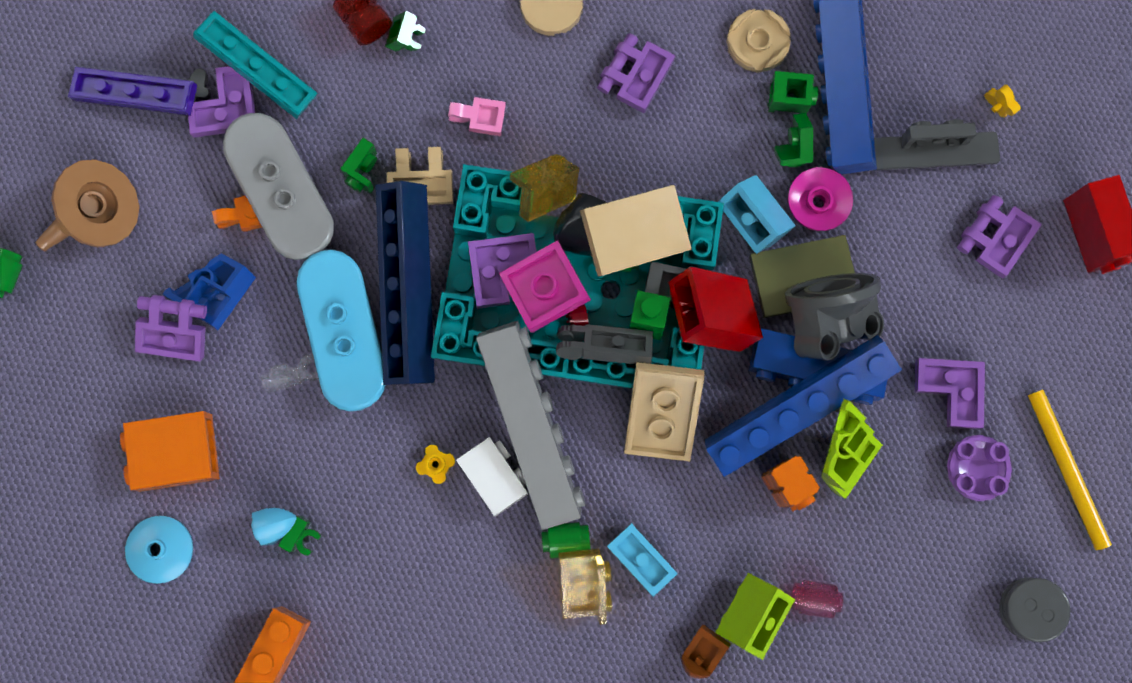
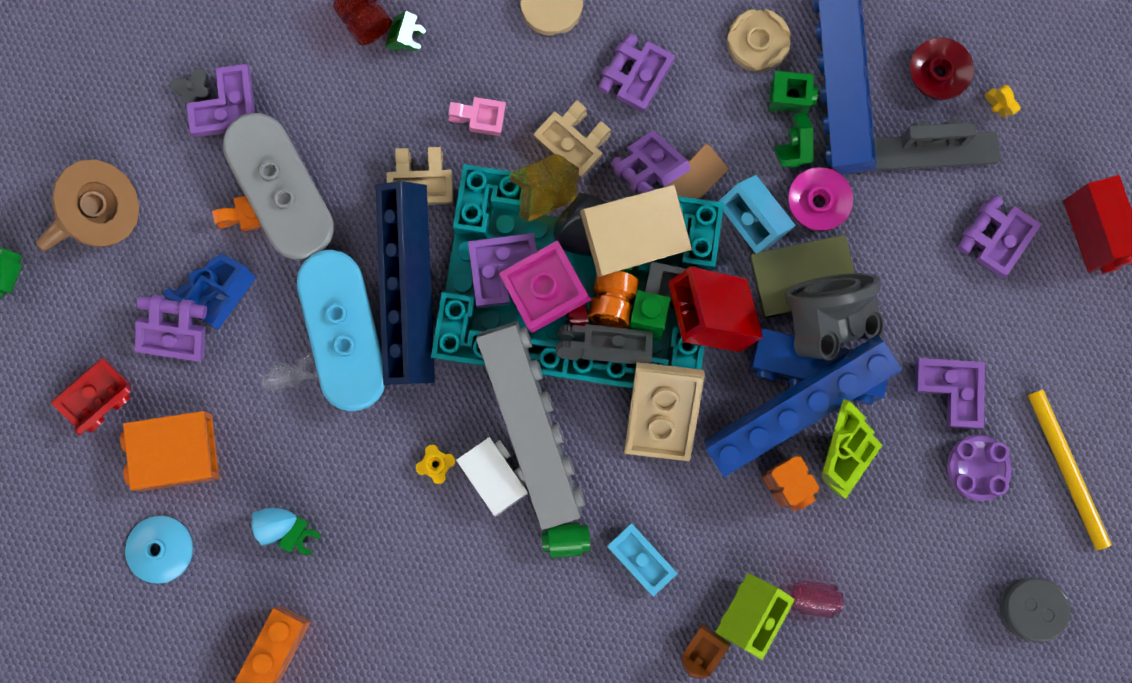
(92, 396): none -> red bracket
(132, 90): dark purple tile -> none
(254, 64): teal tile -> none
(360, 161): green bracket -> none
(561, 138): none -> tan plate
(584, 585): clear yellow bracket -> none
(613, 299): none -> orange wheel
(658, 159): none -> medium lavender plate
(704, 173): none -> medium nougat slope
(951, 59): none -> dark red dish

